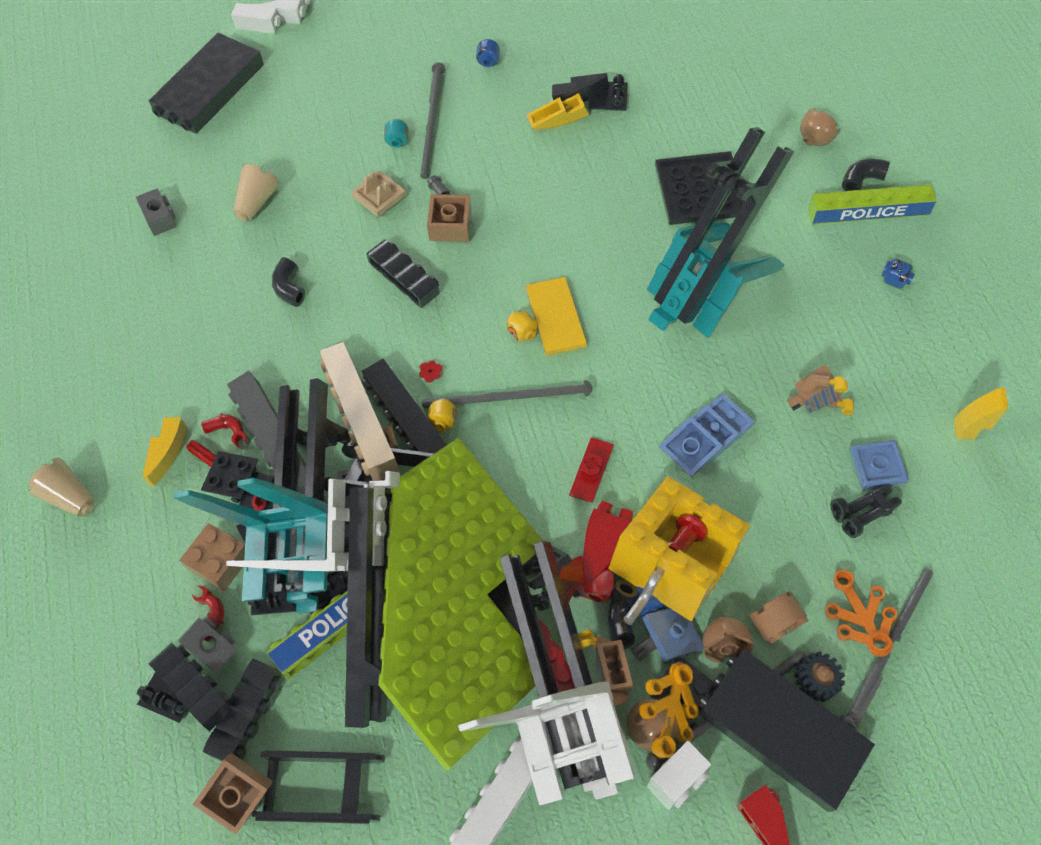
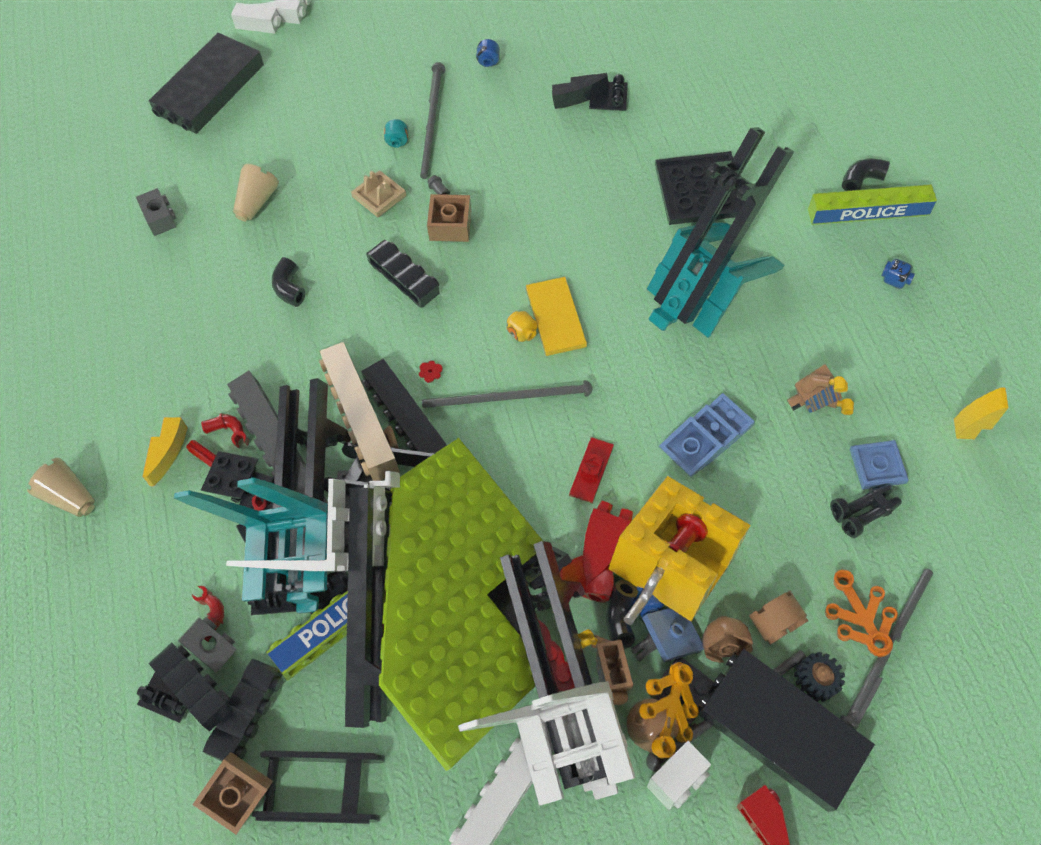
(210, 554): medium nougat brick -> none
(442, 415): yellow head -> none
(558, 113): yellow slope -> none
(818, 128): medium nougat cylinder -> none

